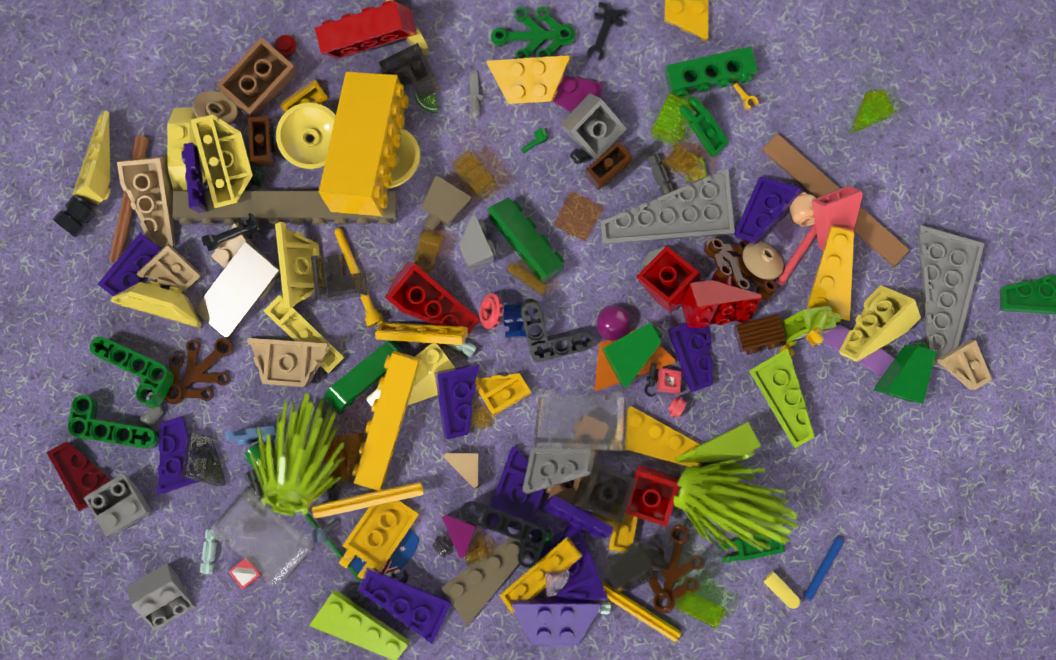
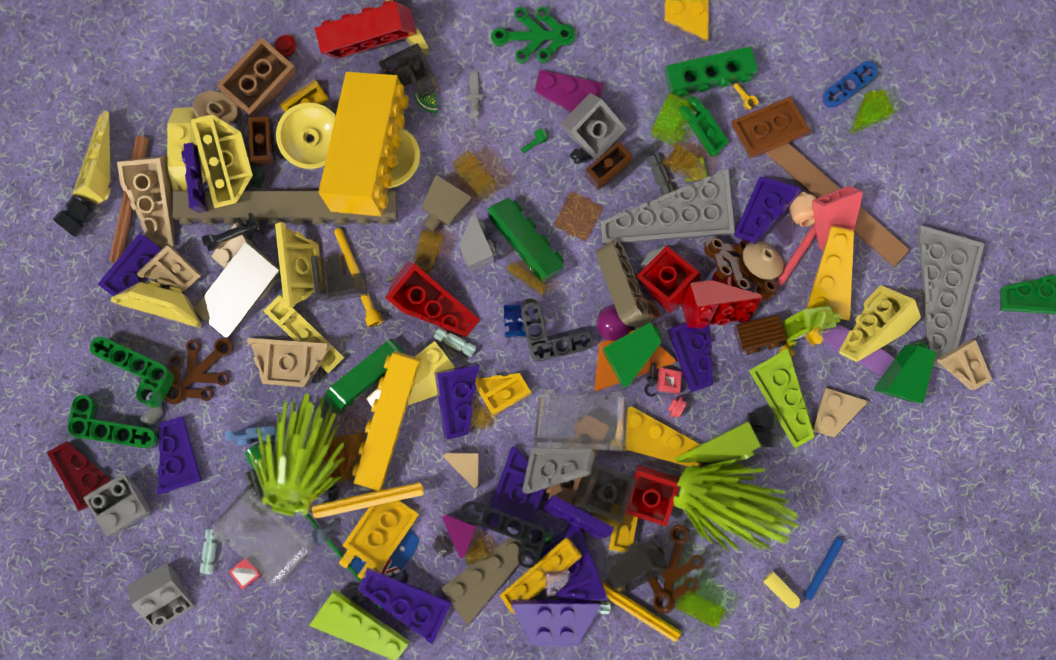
(202, 461): clear smoke wing -> none
(421, 333): yellow tile -> none
(488, 318): coral gear -> none
(529, 78): yellow wing -> none
(609, 16): black bar -> none
(623, 286): none -> dark tan beam
(748, 551): green hinge -> none
(762, 426): none -> black wheel
(770, 127): none -> dark orange tile
(836, 412): none -> tan wing
(850, 76): none -> blue beam

